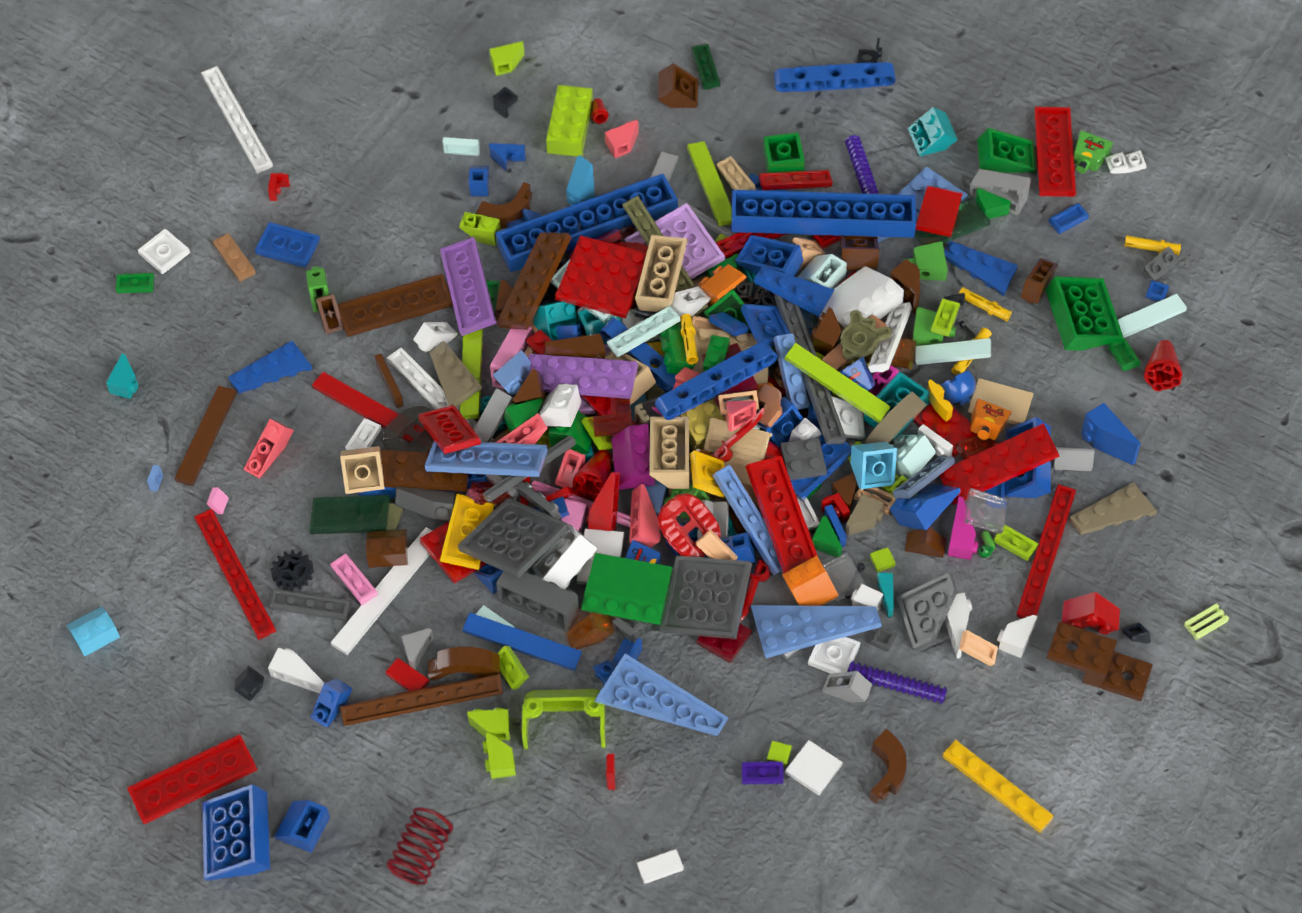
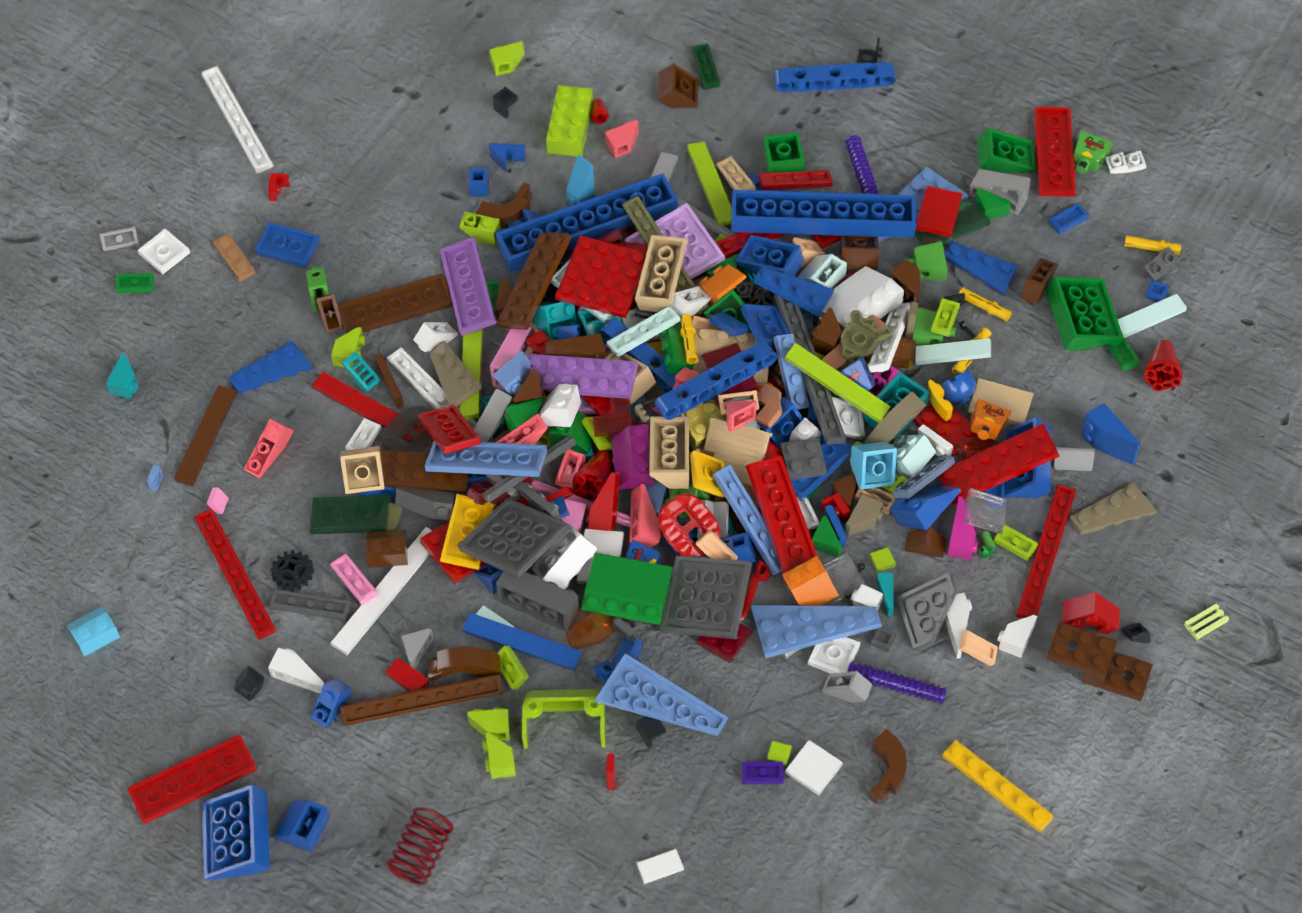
(119, 239): none -> light grey slope
(347, 345): none -> lime slope
(365, 368): none -> teal slope
(461, 146): light aqua tile -> none
(650, 729): none -> black panel
(716, 351): green plate -> none
(725, 448): red sword -> none
(911, 320): none -> dark tan tile
(932, 132): teal slope -> none

